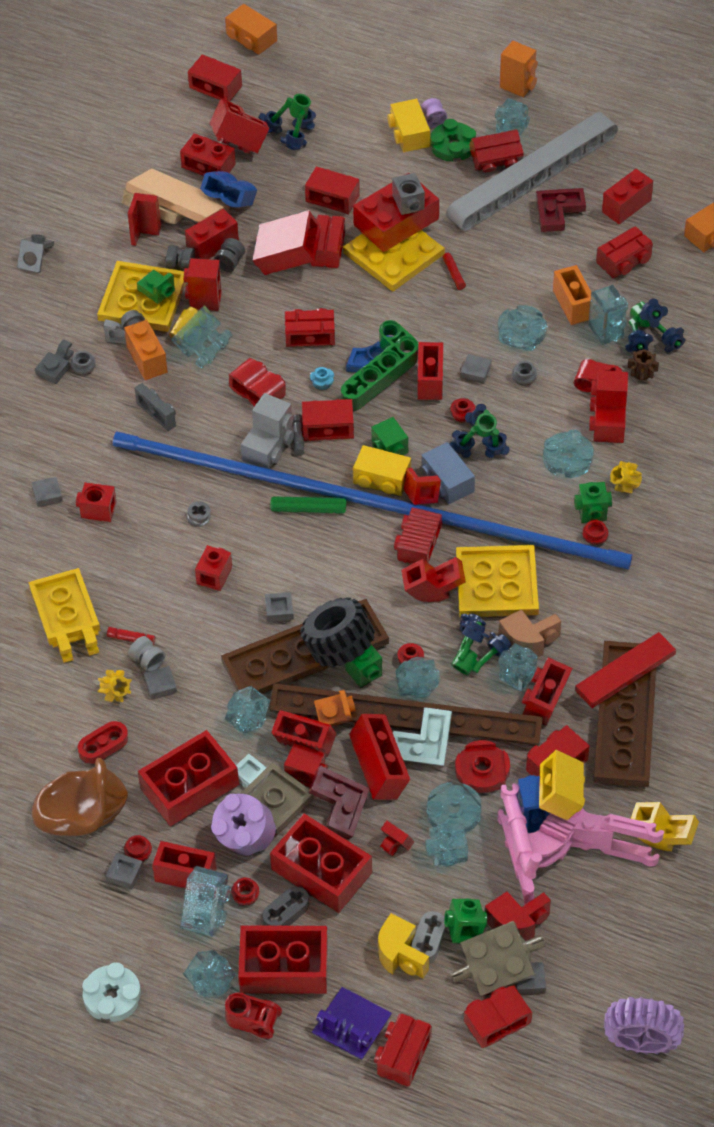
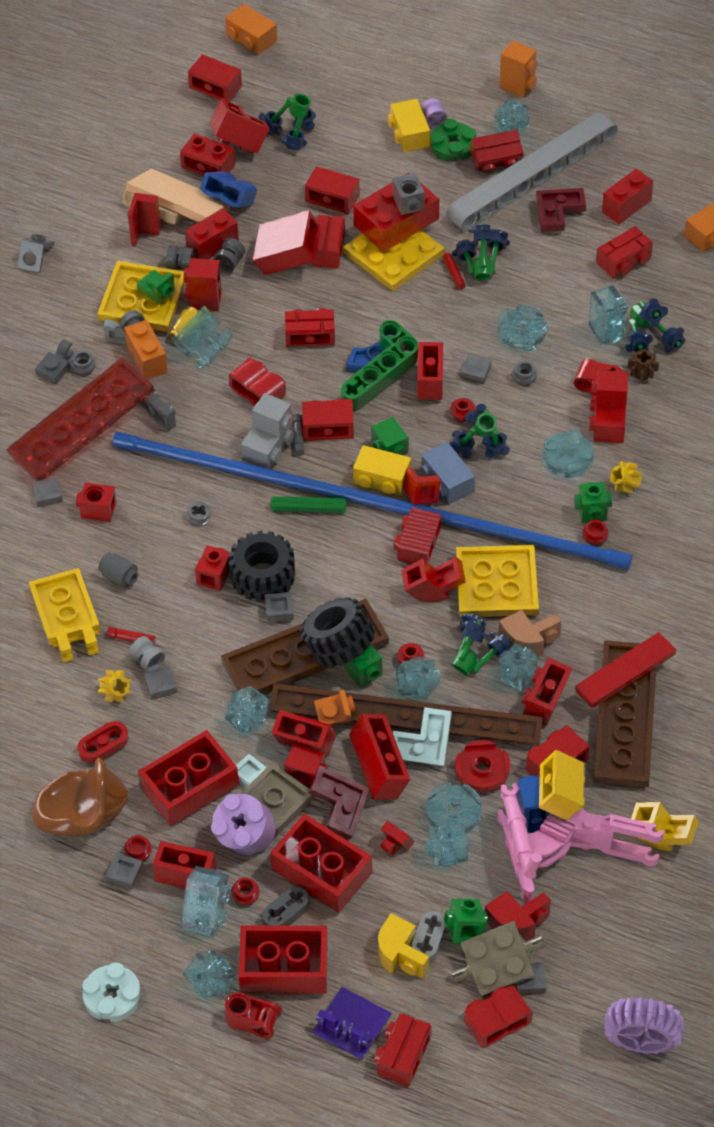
(80, 419): none -> clear red plate
(118, 569): none -> dark grey brick
(256, 550): none -> black tyre
(322, 378): medium azure plate -> none
(482, 267): none -> plant
(572, 294): orange brick -> none

